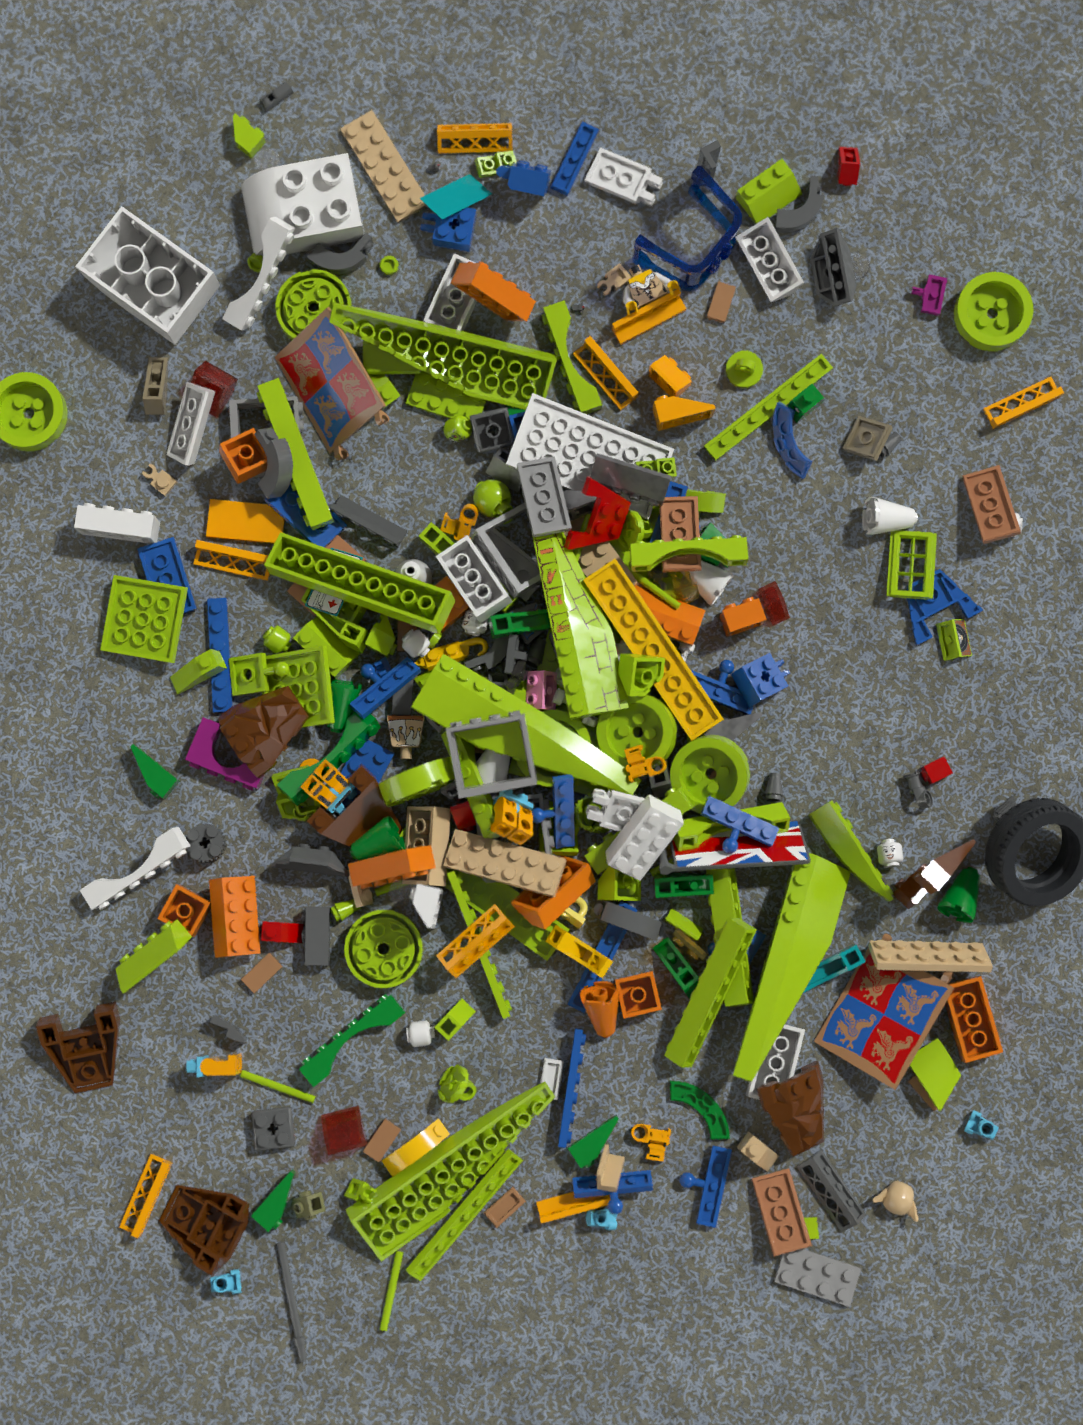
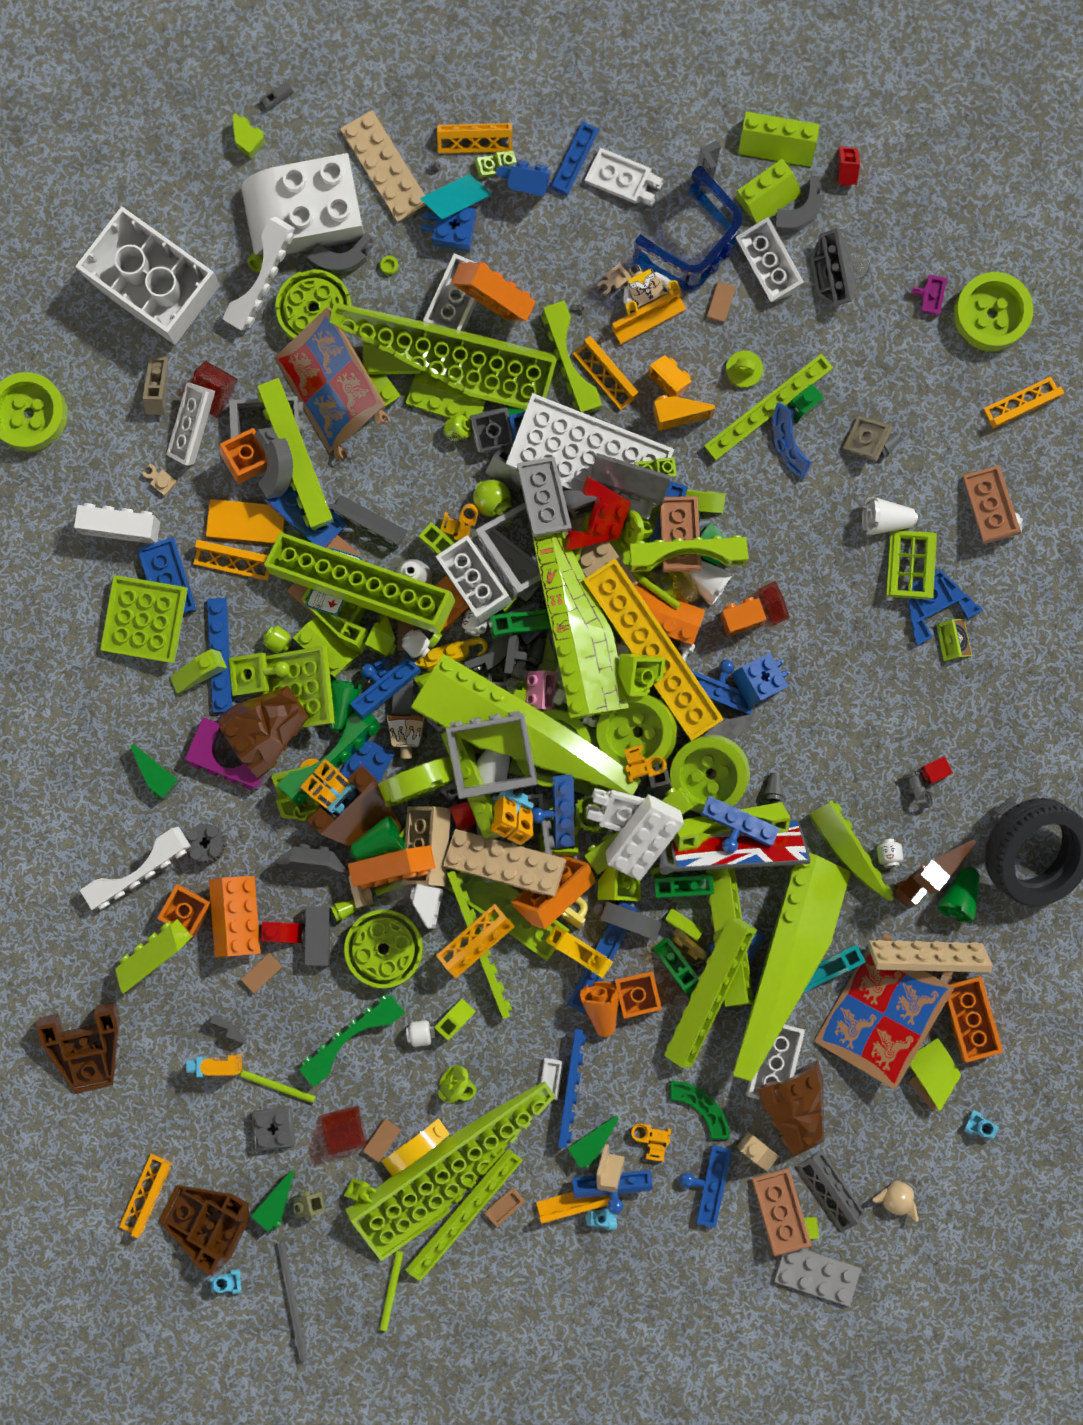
(778, 139): none -> lime slope

